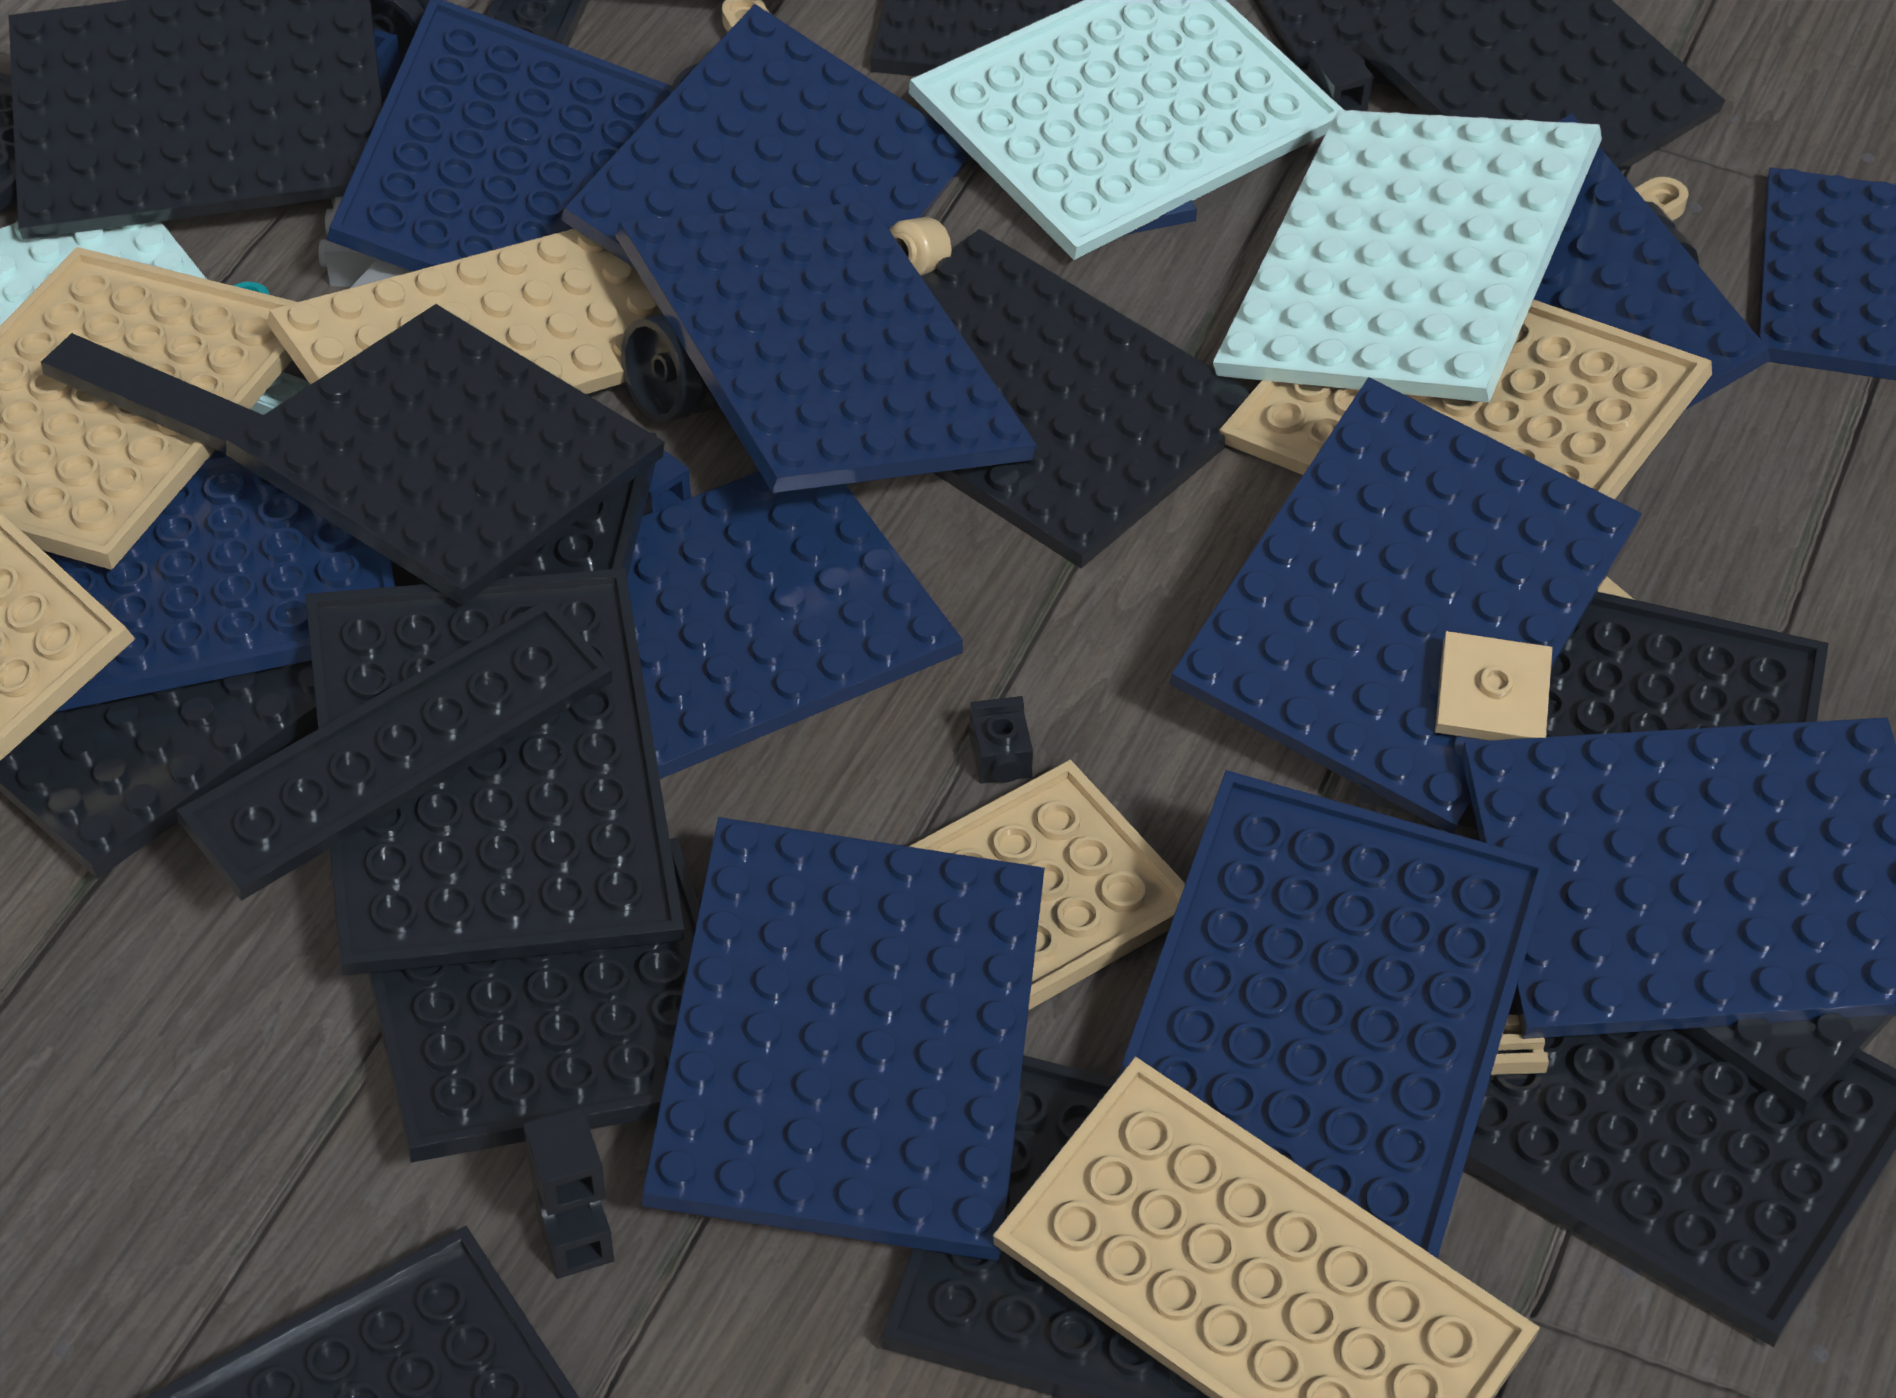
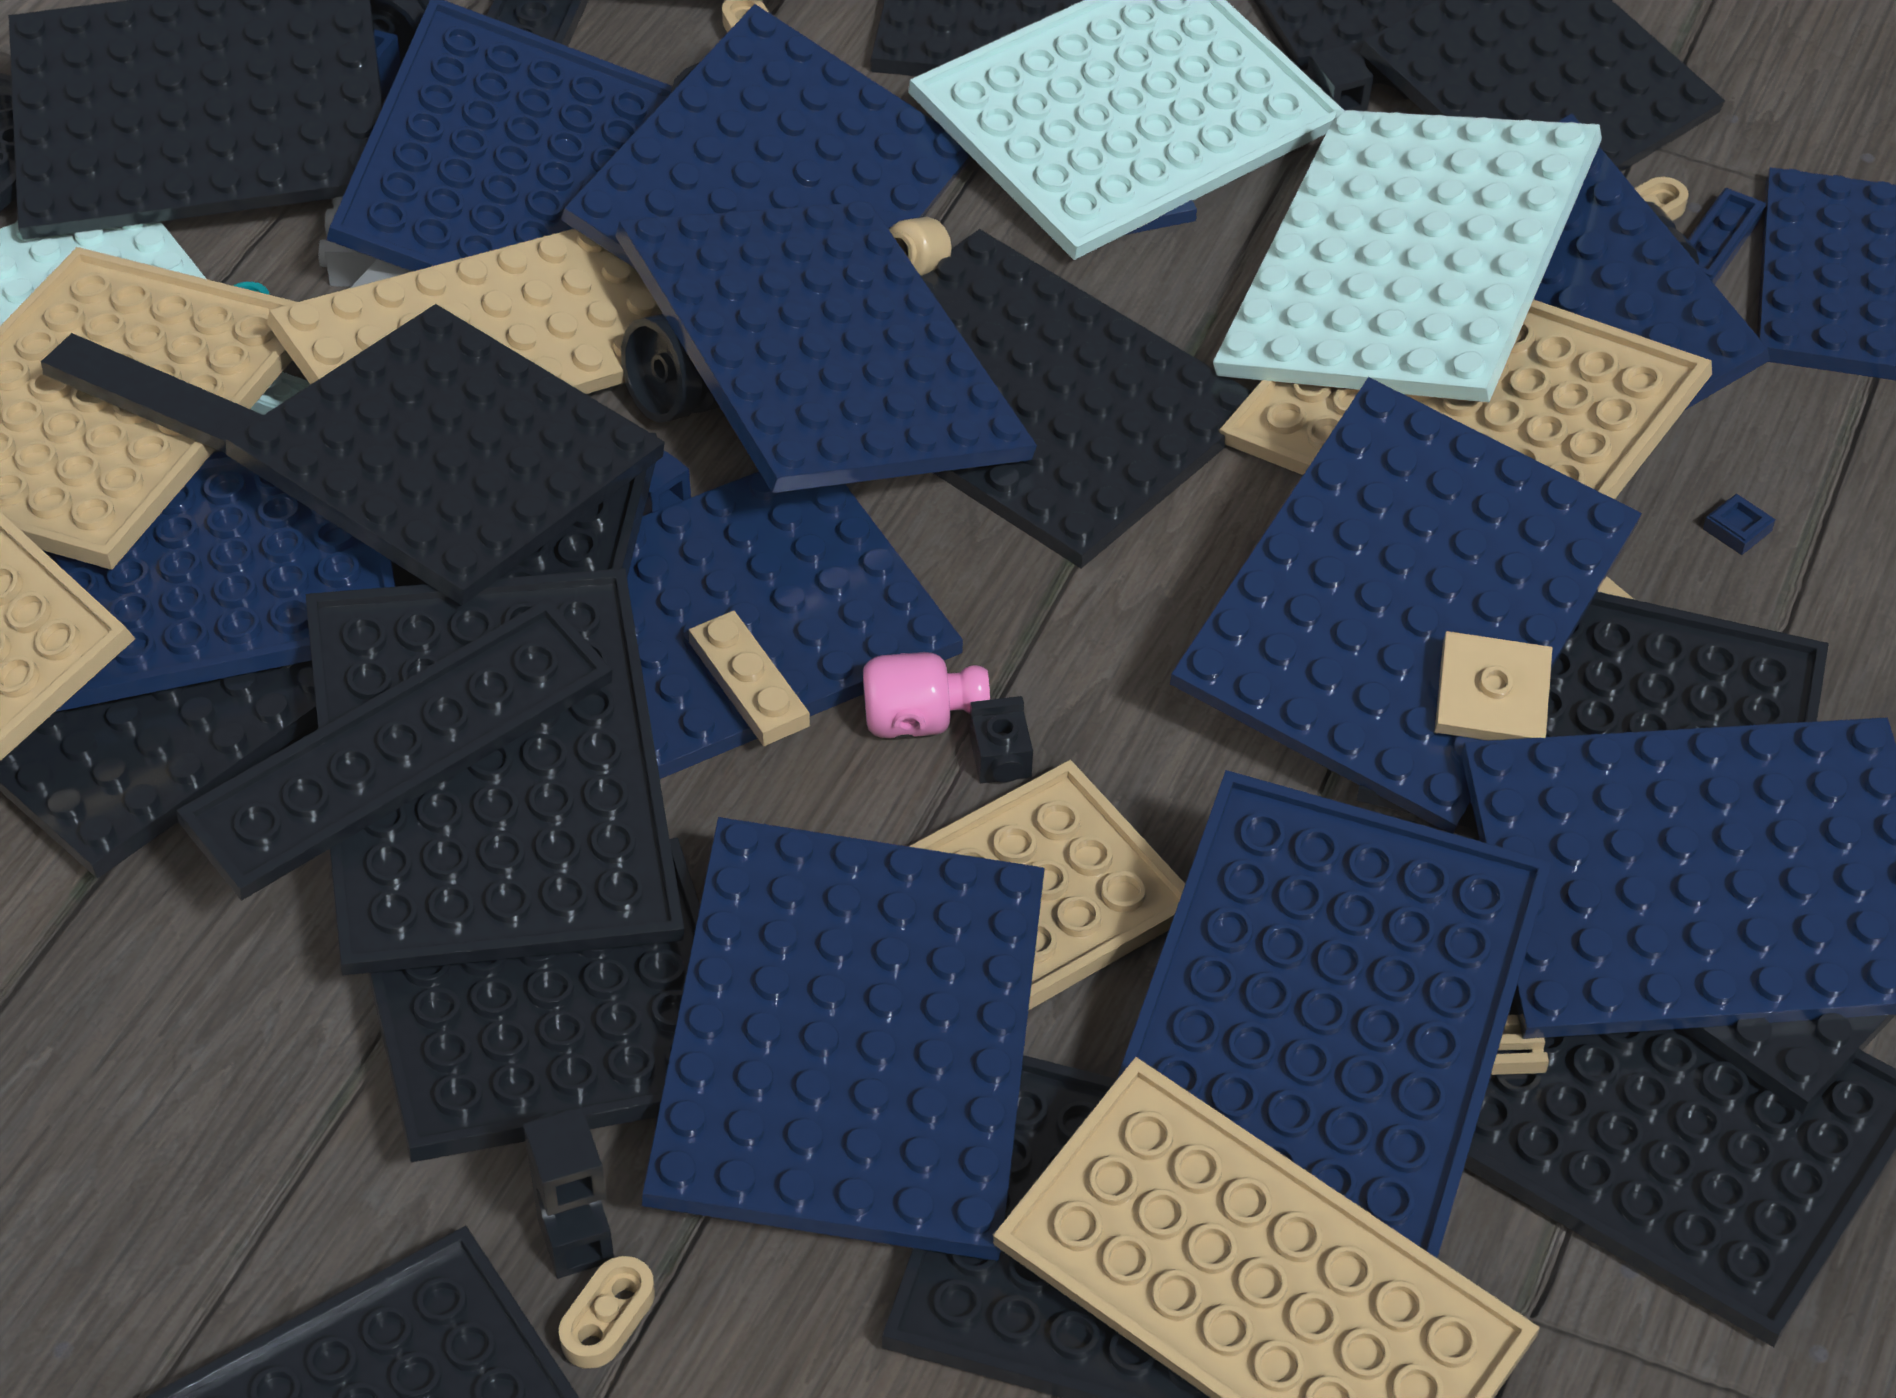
(605, 1316): none -> tan plate
(749, 678): none -> tan plate
(915, 693): none -> bright pink piece
(1725, 230): none -> dark blue tile
(1739, 524): none -> dark blue tile

